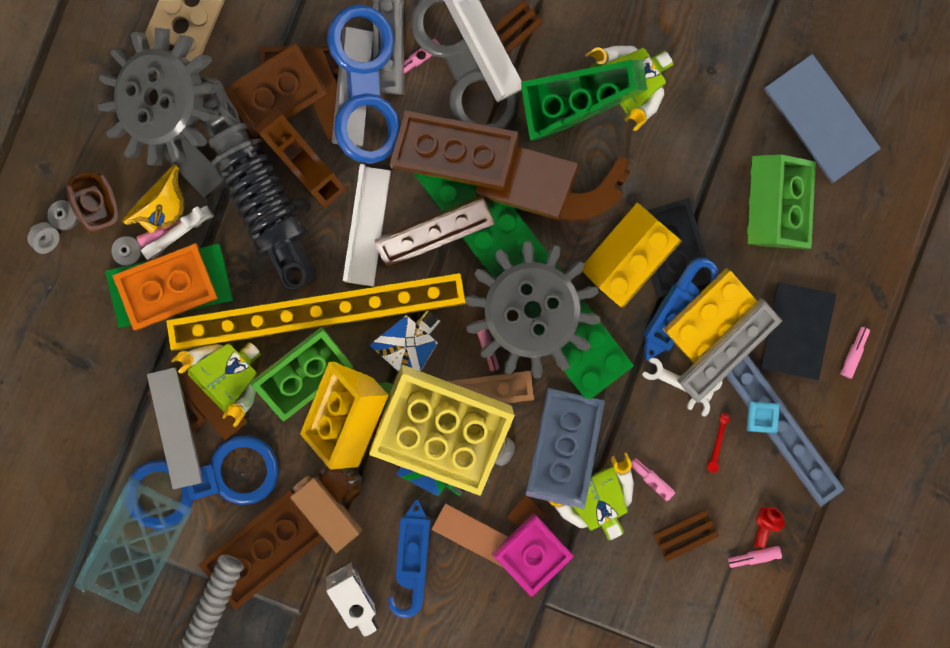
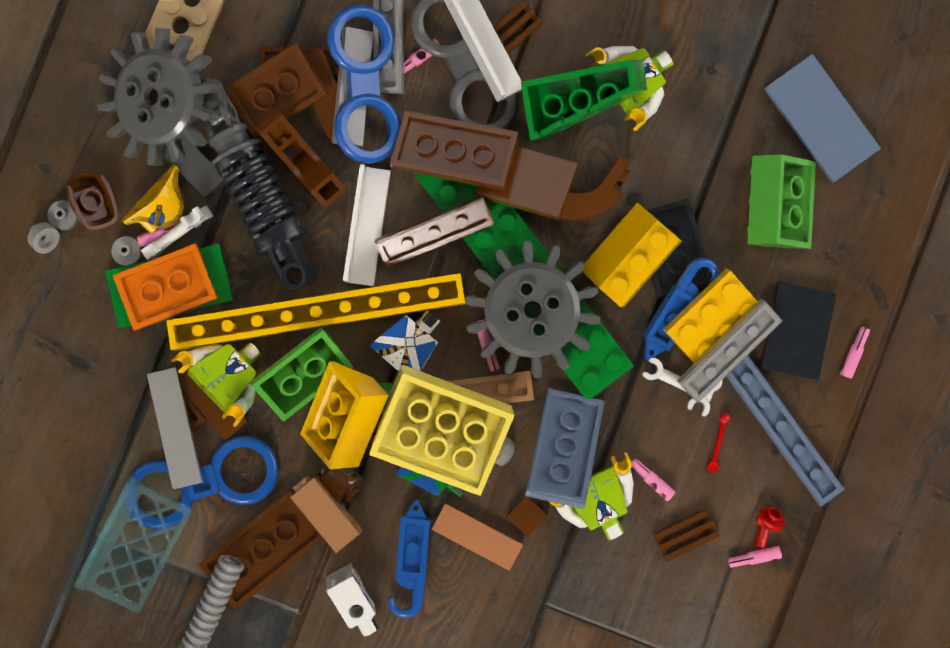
(532, 555): dark pink tile -> none
(763, 417): medium azure tile -> none

